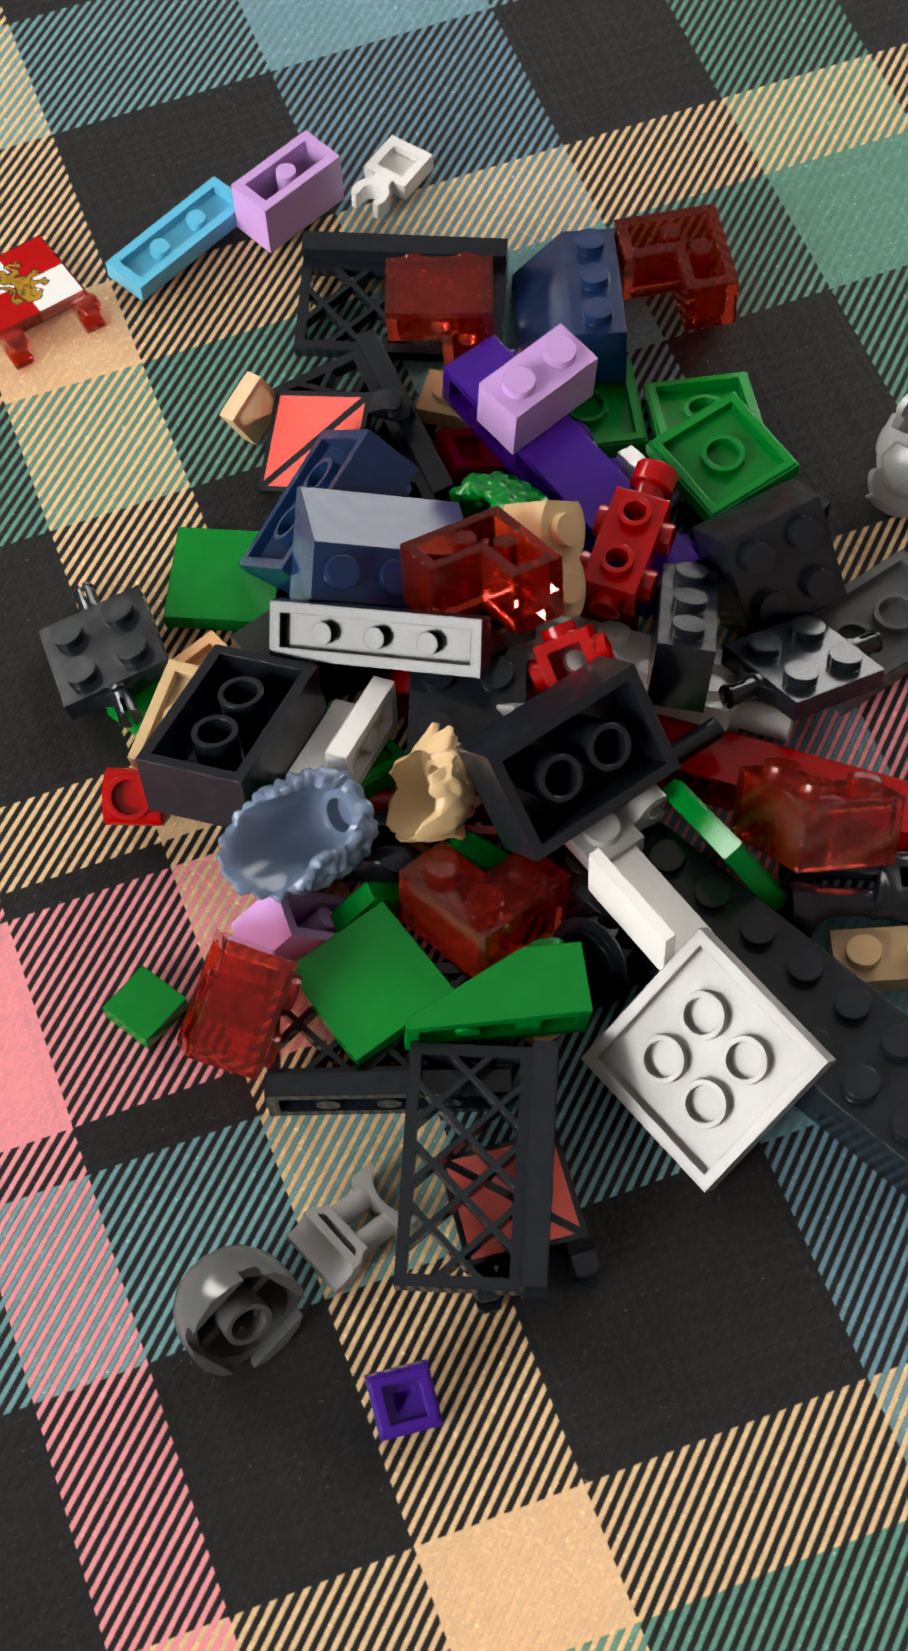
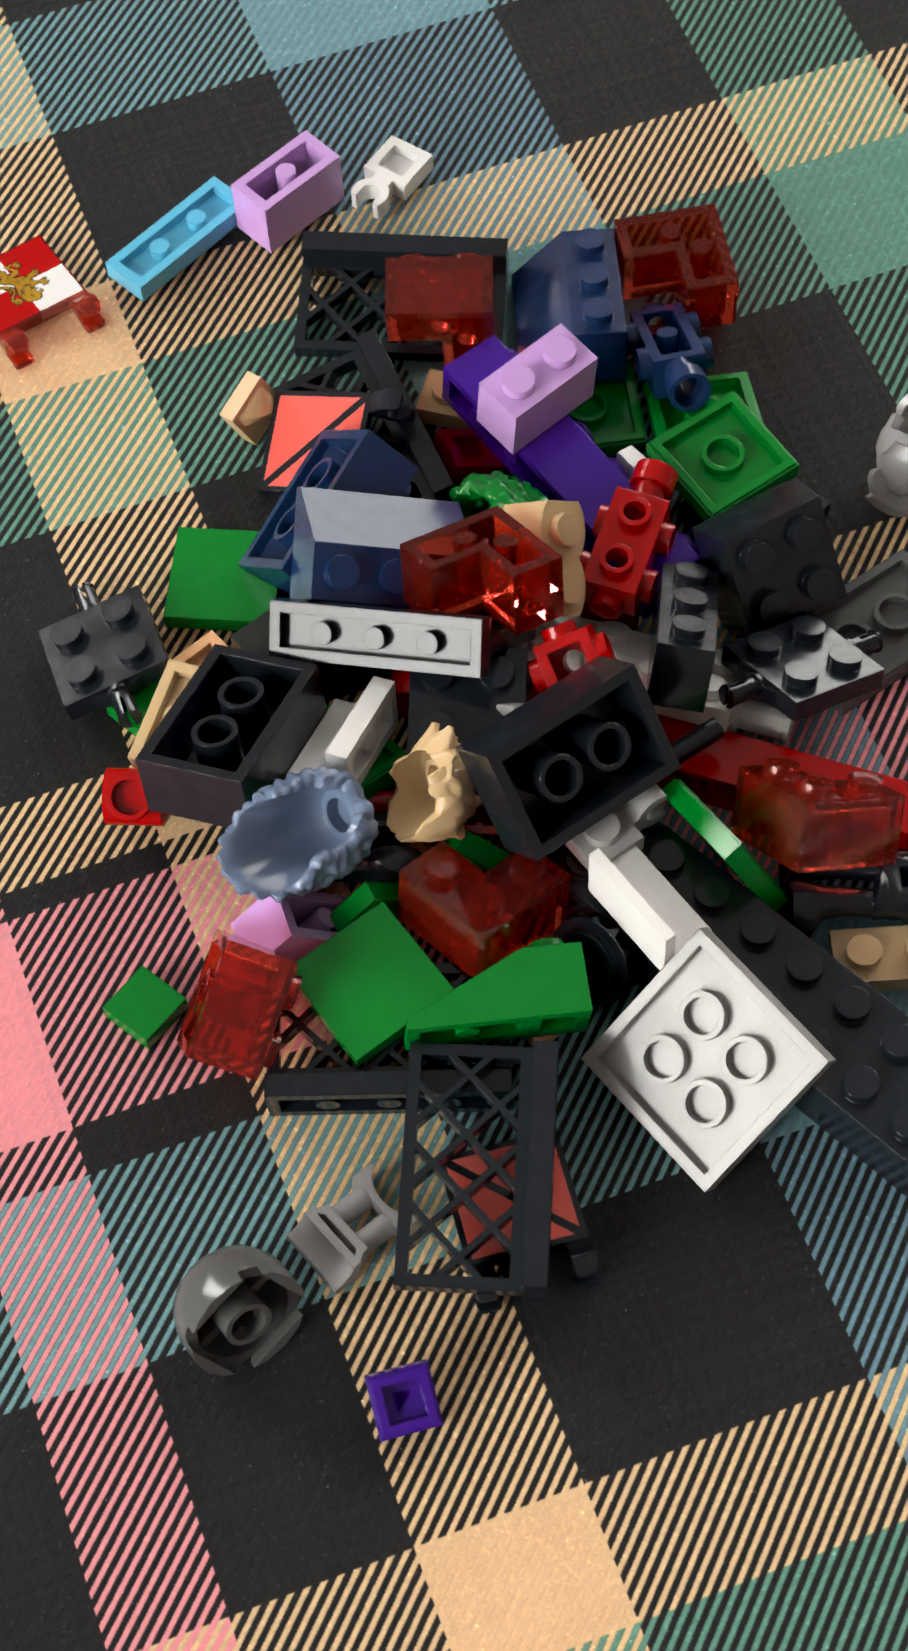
(671, 354): none -> dark blue brick

